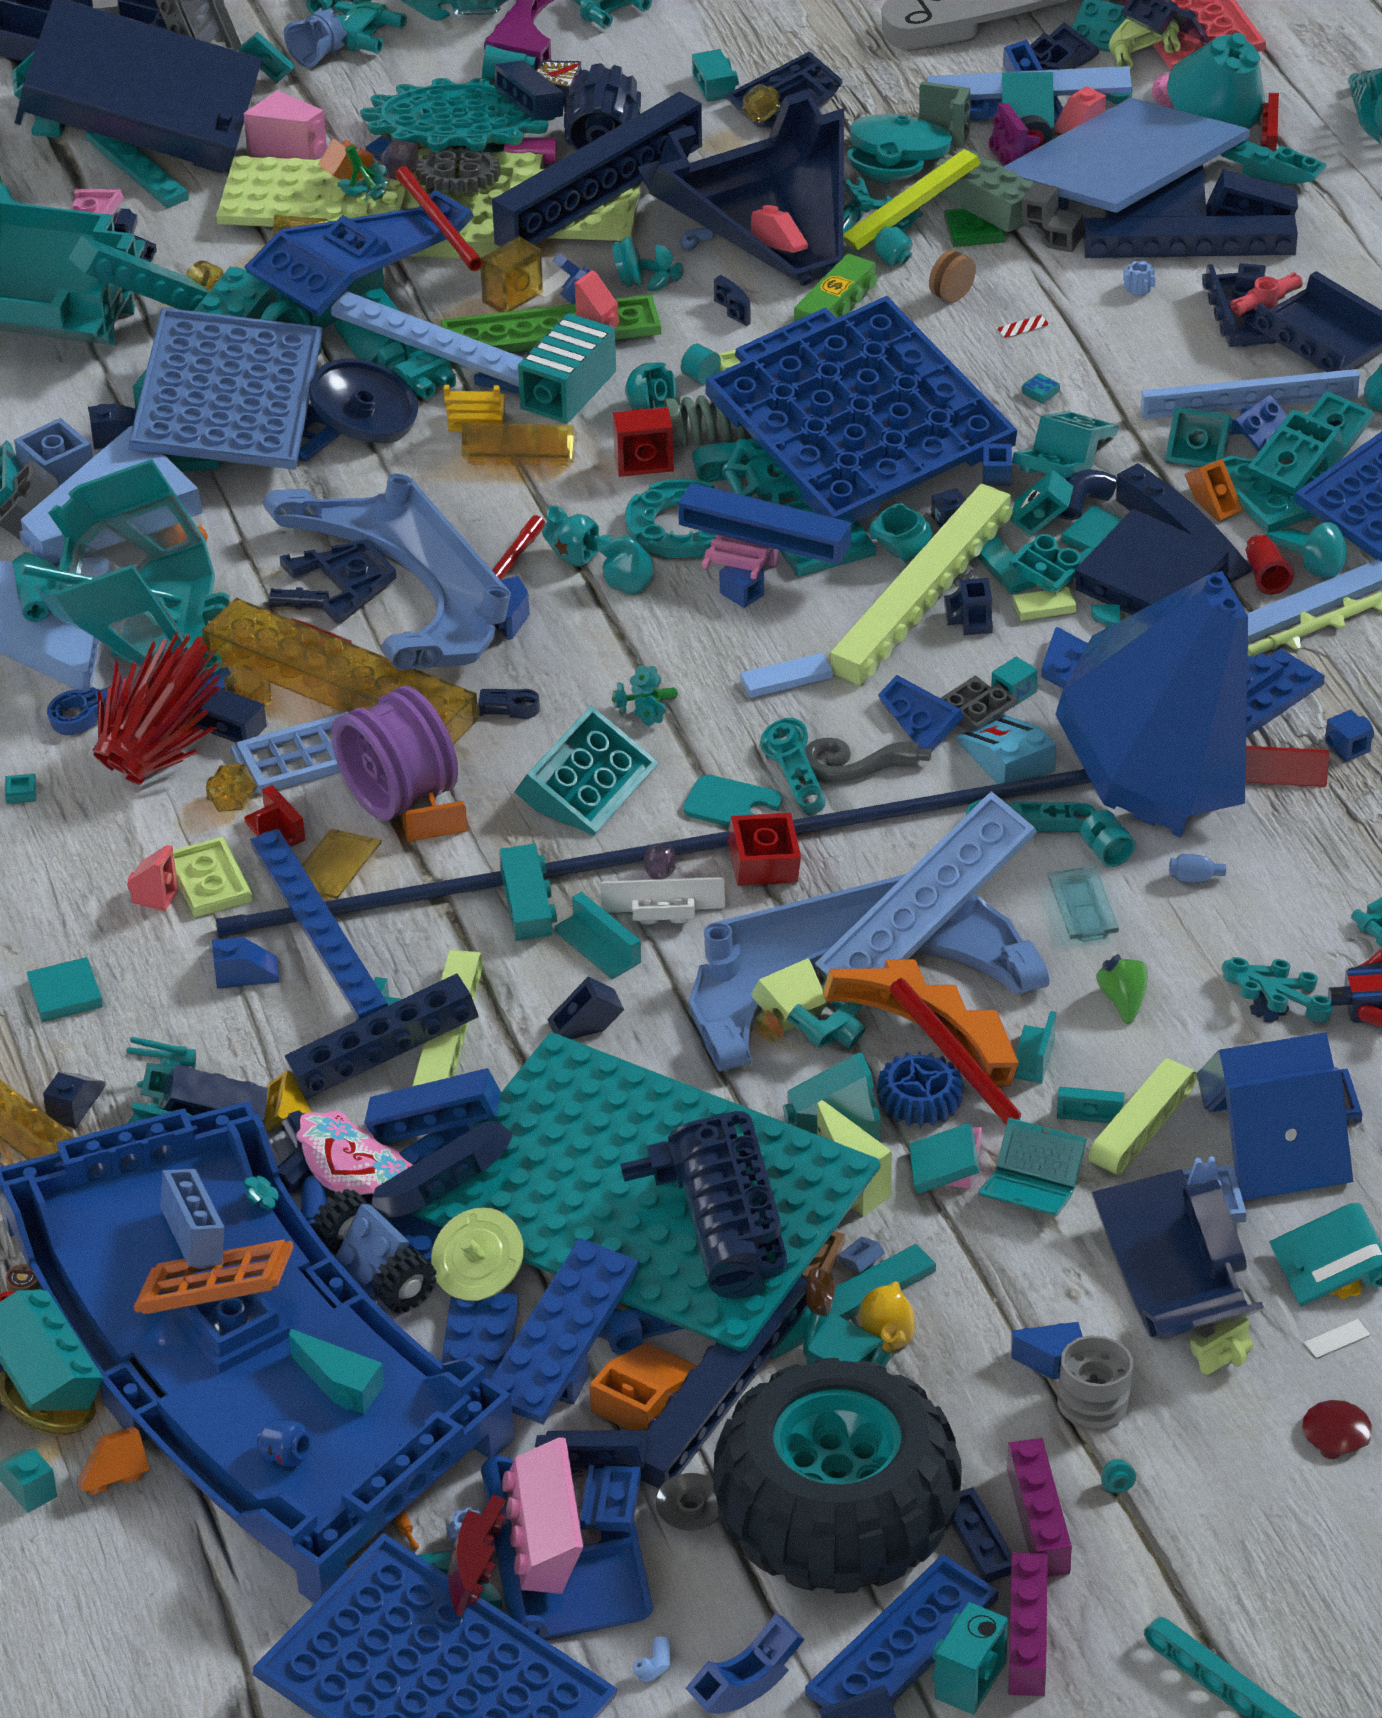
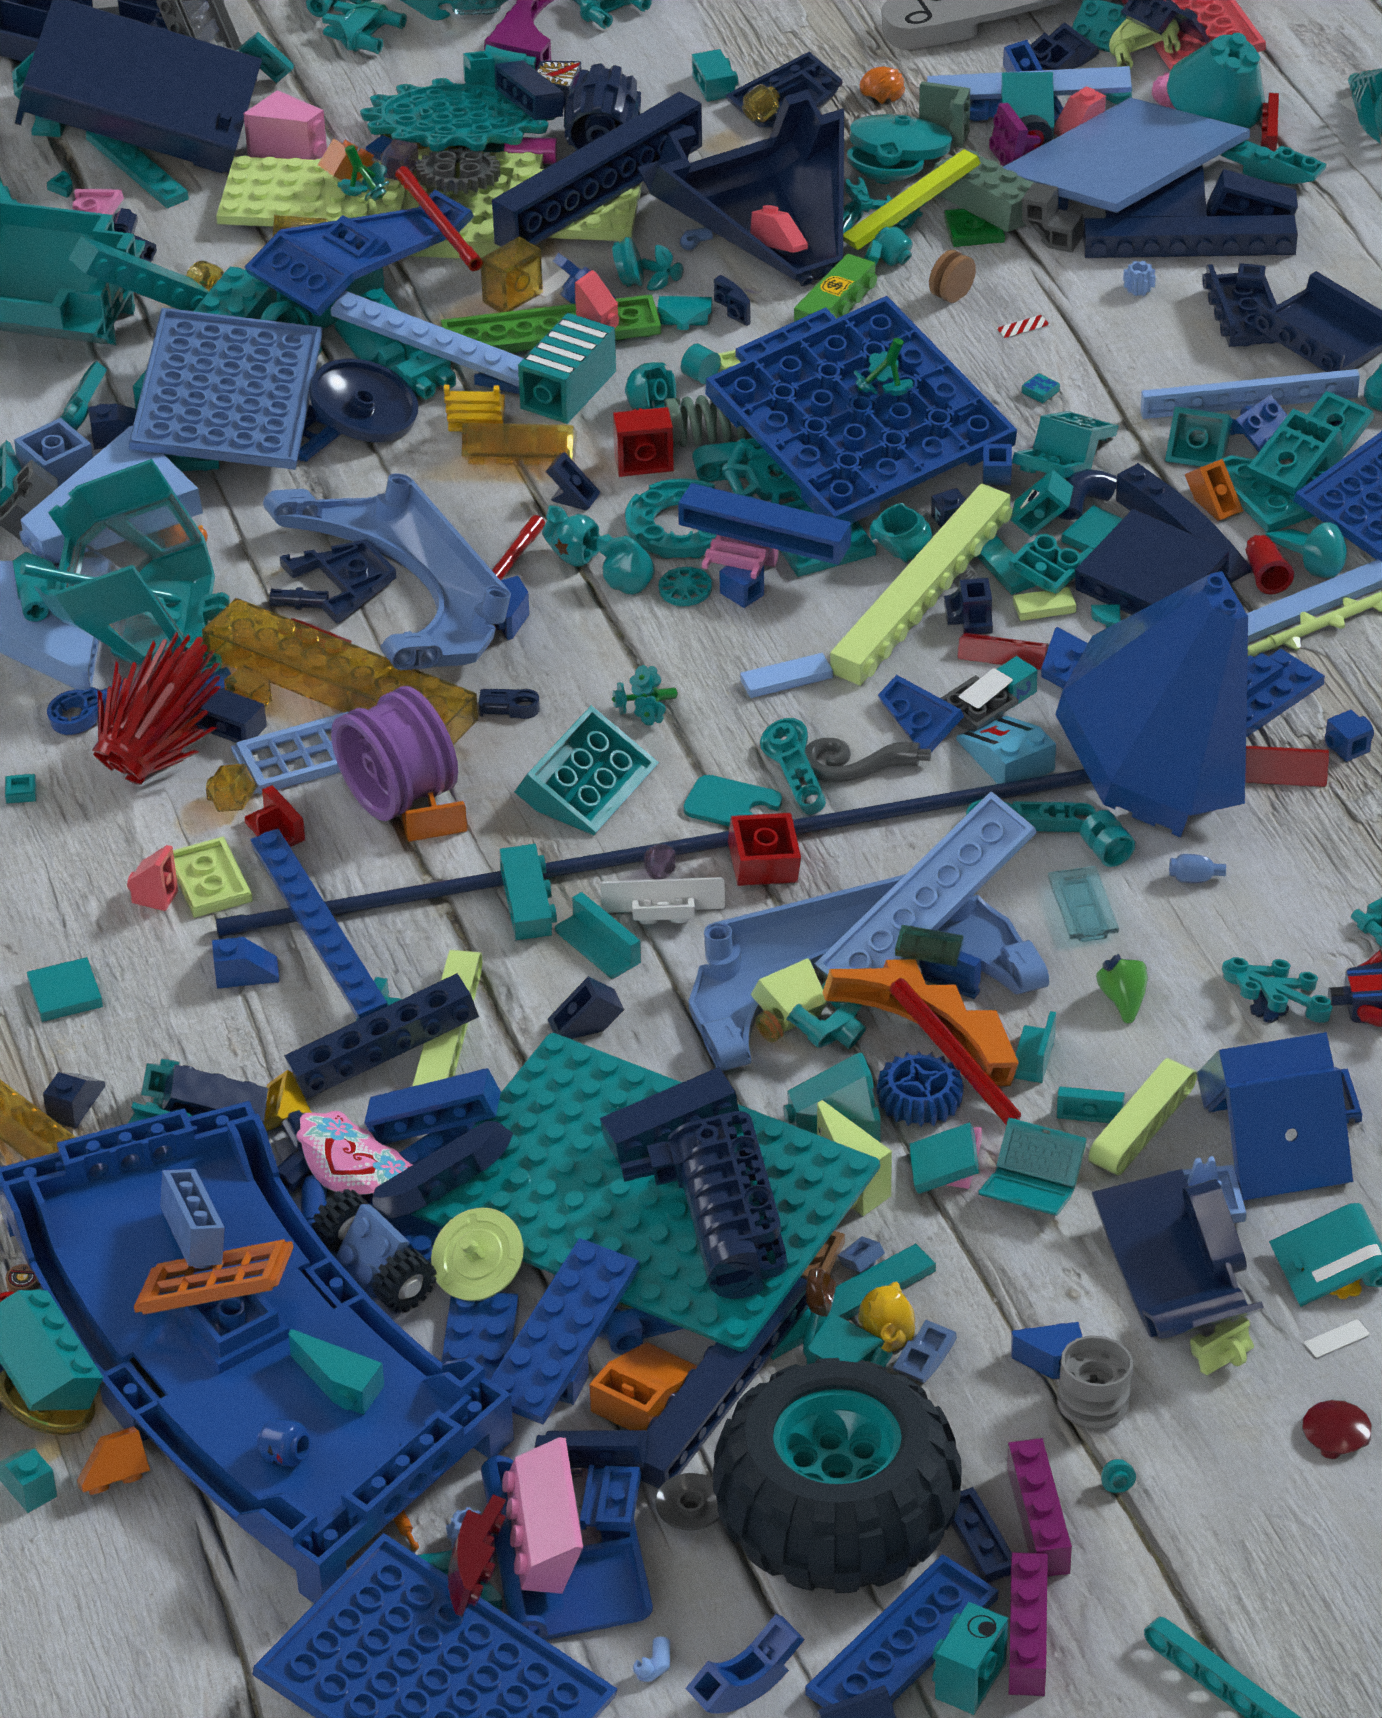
(61, 184): none -> teal tile
(77, 406): none -> teal beam
(177, 1053): teal plant -> none
(260, 1191): teal plant -> none
(314, 37): medium blue hat -> none
(338, 861): clear yellow piece -> none
(479, 67): none -> teal panel
(575, 487): none -> dark blue slope
(657, 1116): none -> dark blue brick
(684, 310): none -> teal slope
(685, 586): none -> teal wheel
(873, 252): none -> teal tile
(883, 84): none -> orange hair
(884, 367): none -> teal plant
(926, 1352): none -> medium blue slope
(929, 945): none -> clear green tile
(965, 976): none -> blue plate
(985, 688): none -> white sticker
(1000, 650): none -> slope
(1267, 292): coral pin -> none

